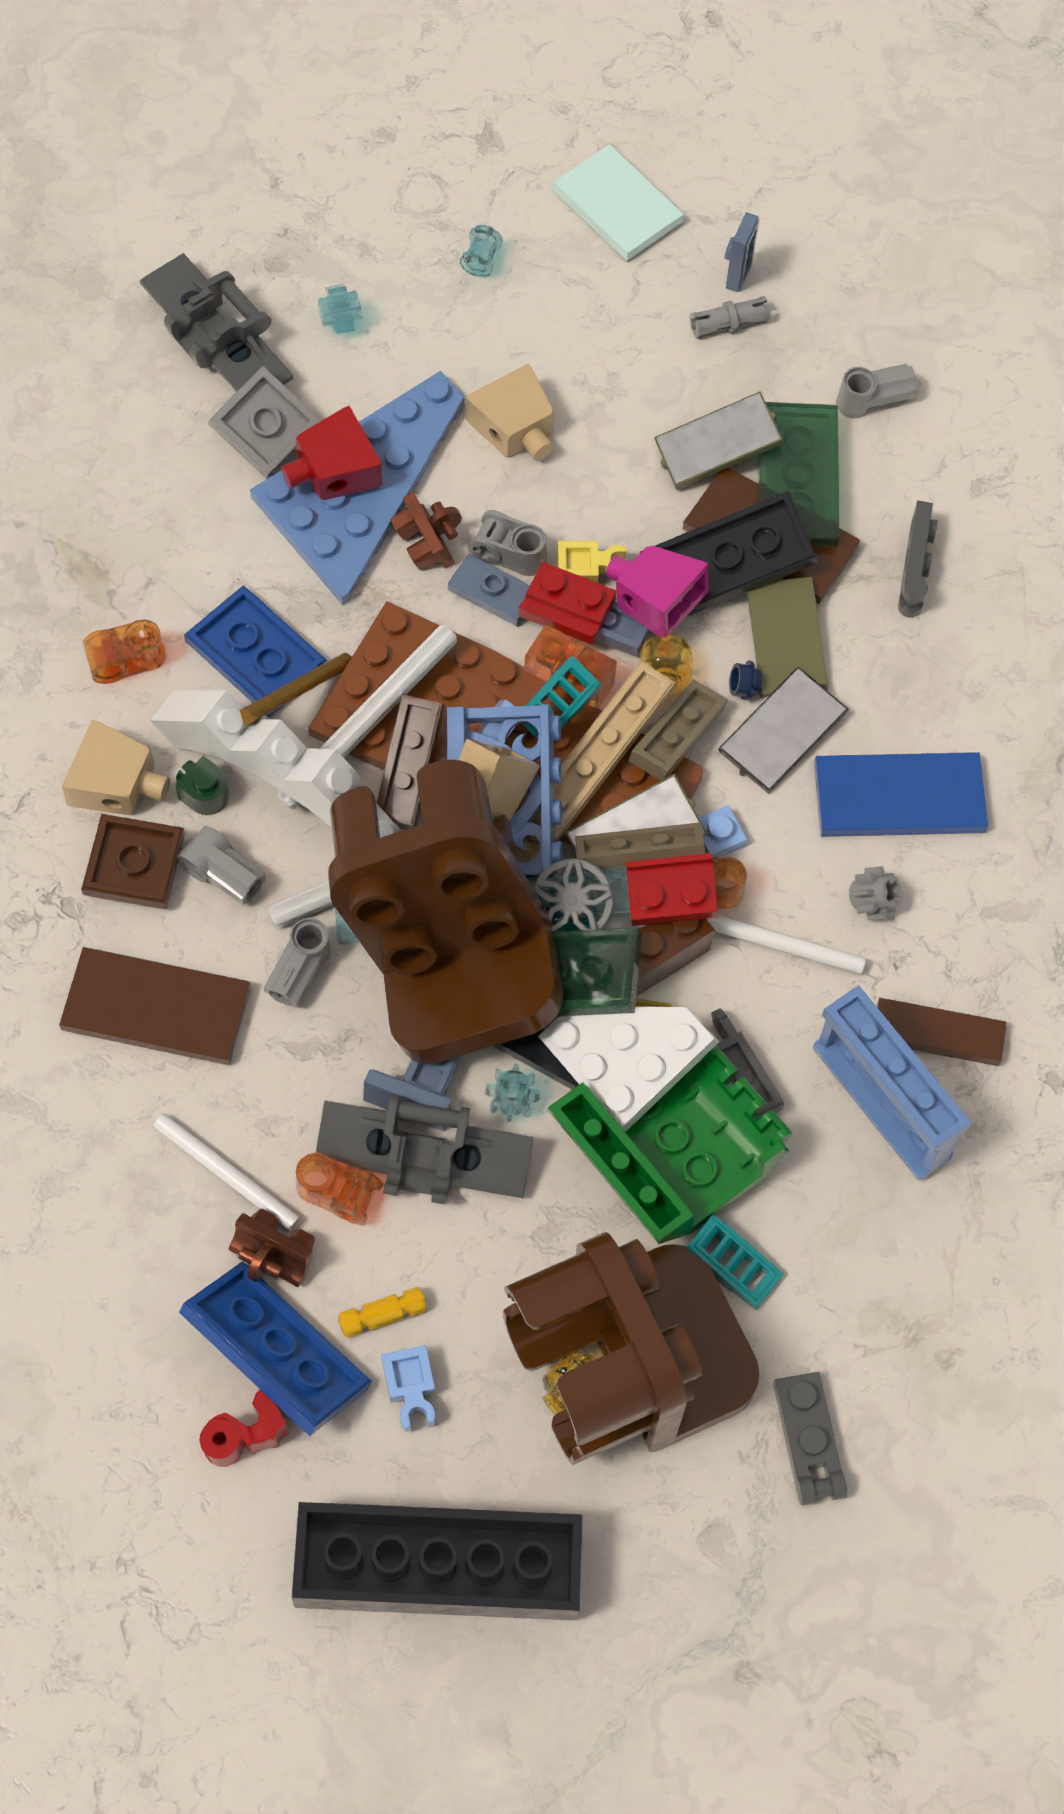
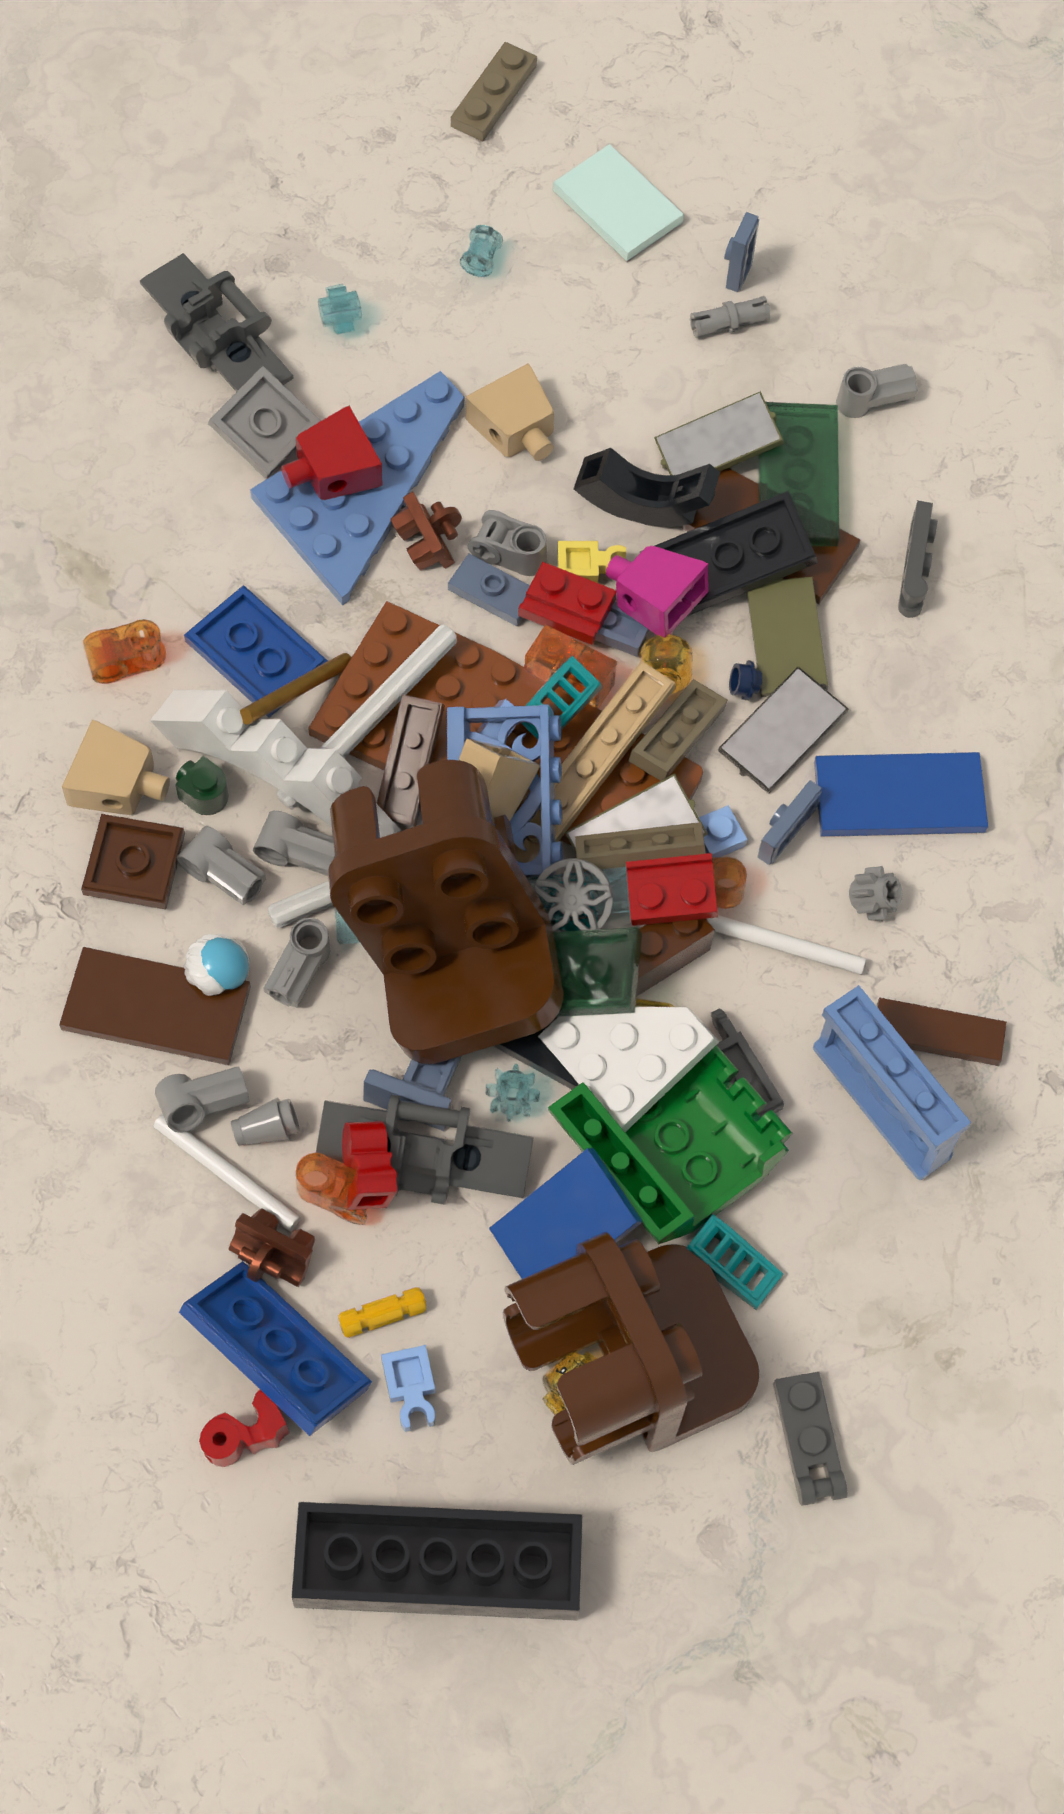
(188, 1101): none -> light grey piece
(216, 964): none -> hair
(266, 1123): none -> light grey cone
(287, 840): none -> light grey piece
(366, 1152): none -> red leg
(493, 91): none -> dark tan plate
(564, 1212): none -> blue tile
(643, 496): none -> black arch
(788, 821): none -> sand blue plate

